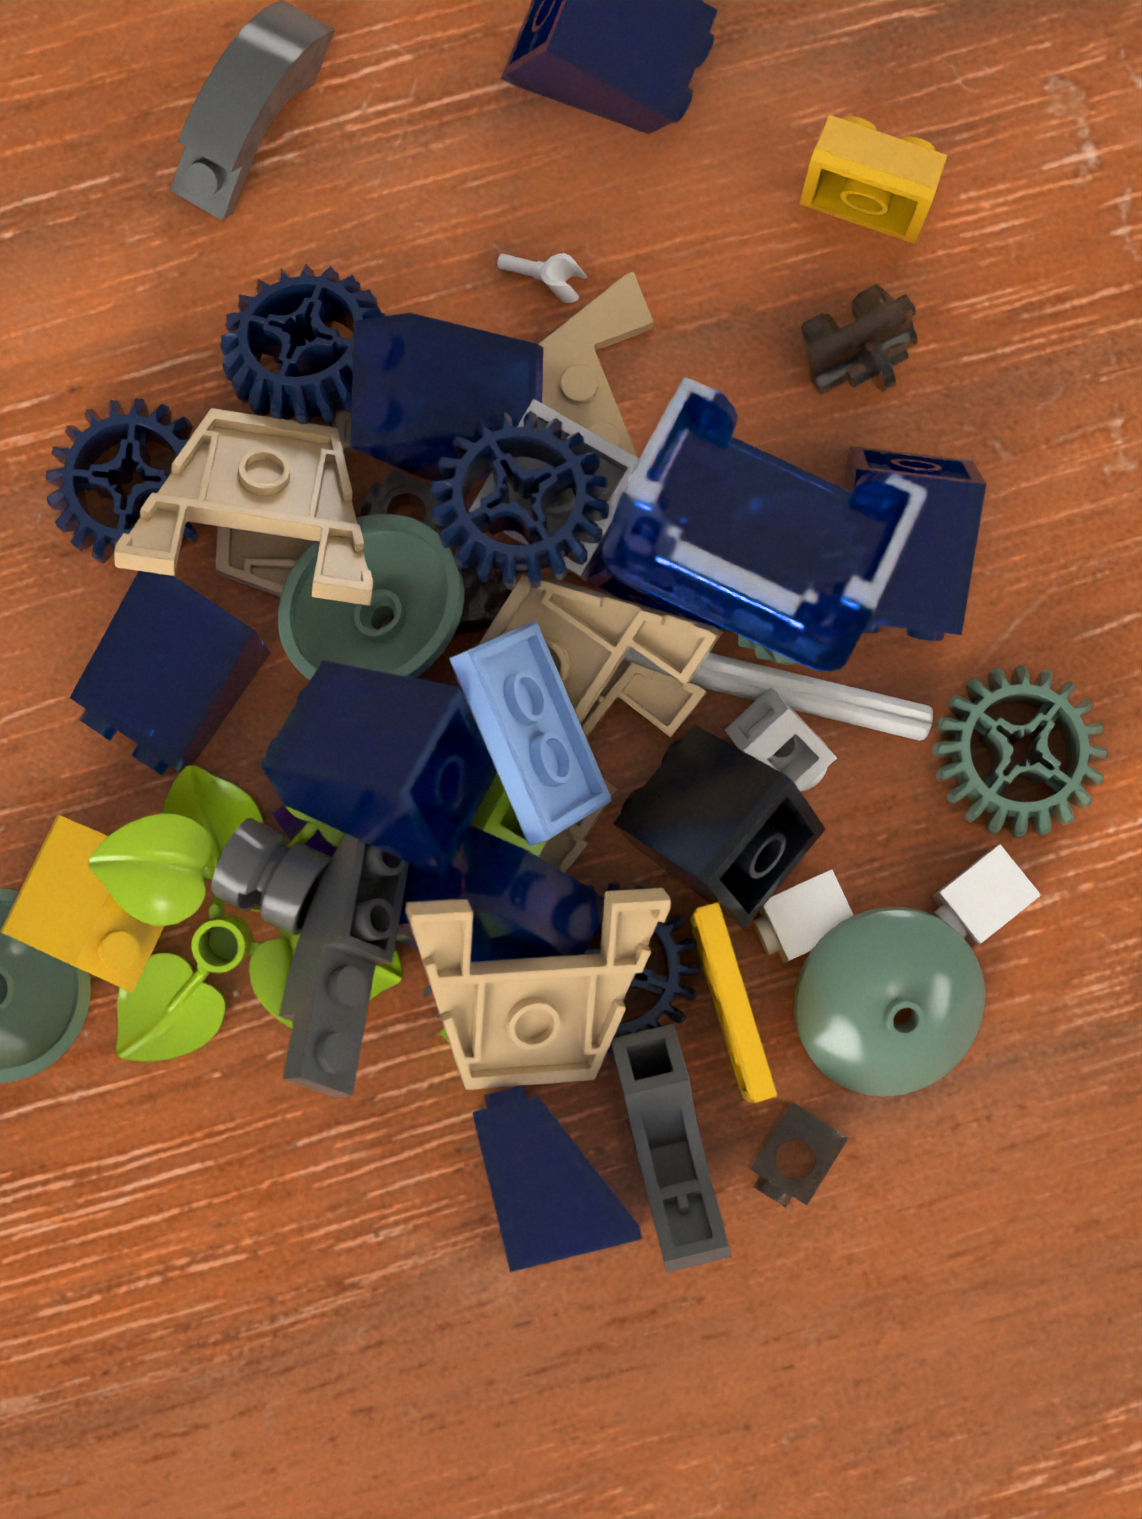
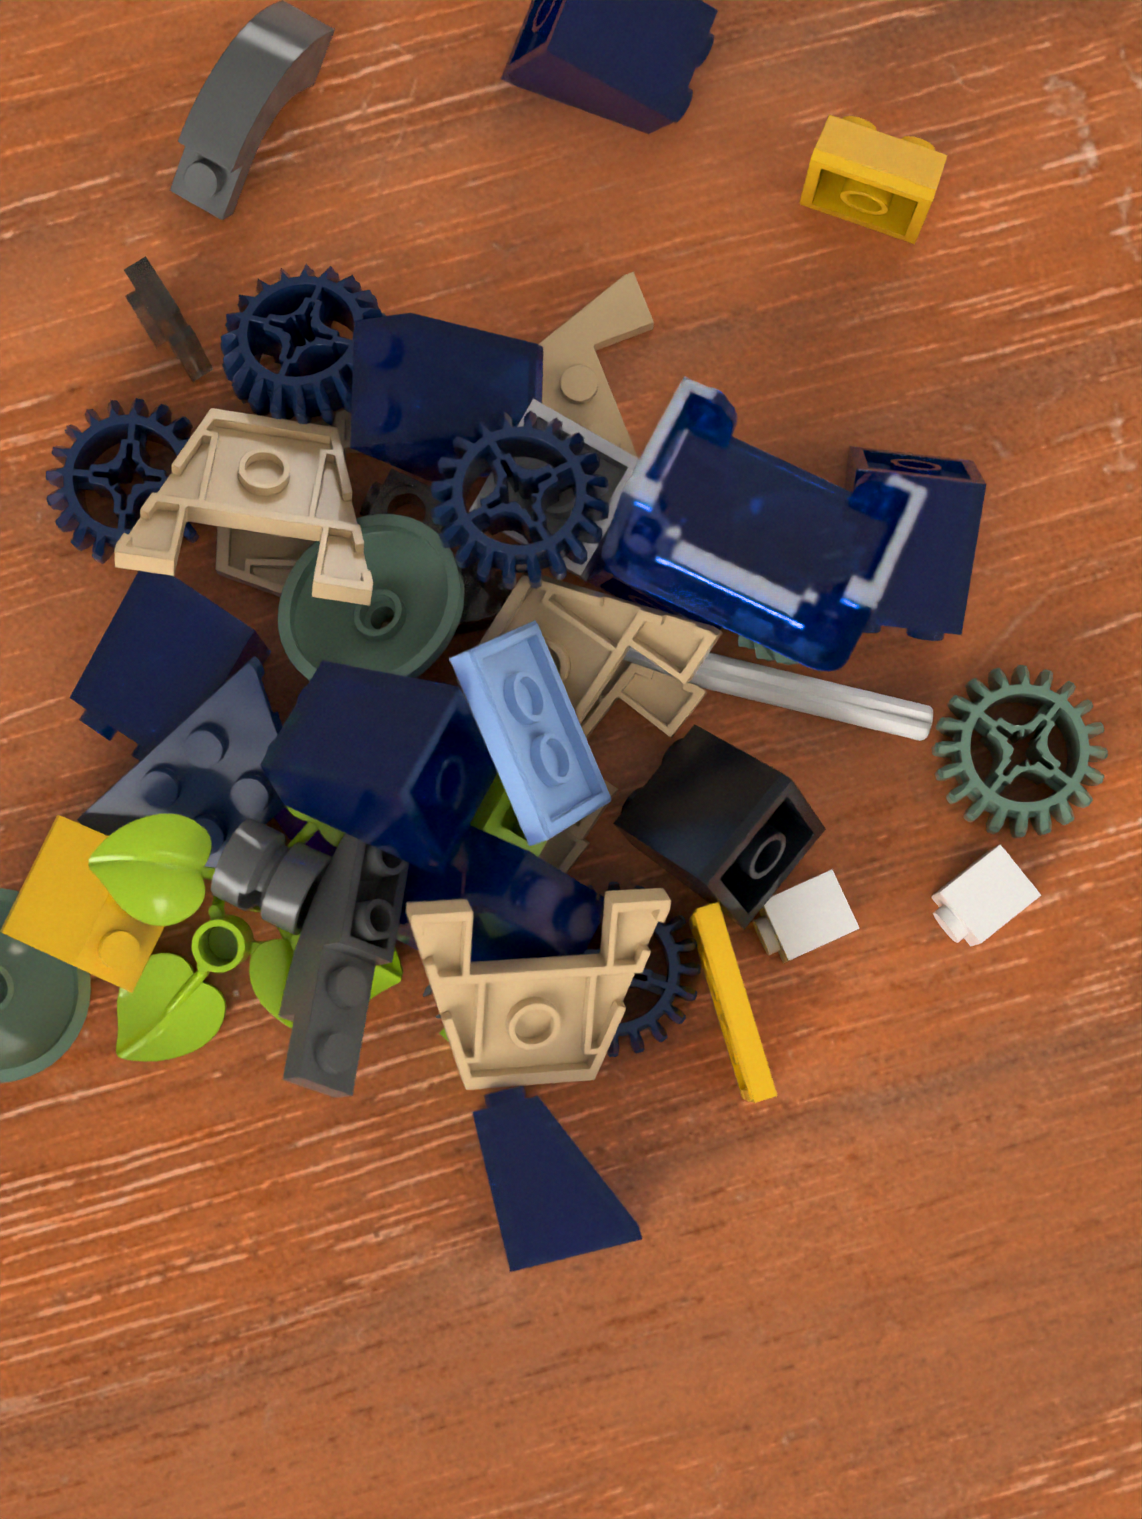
(164, 319): none -> clear smoke plate
(203, 767): none -> dark blue wing
(552, 272): white hand -> none
(670, 1148): dark grey arch -> none
(781, 740): white brick -> none
(821, 1141): clear smoke brick -> none
(864, 347): clear smoke hips -> none
(869, 973): sand green dish -> none

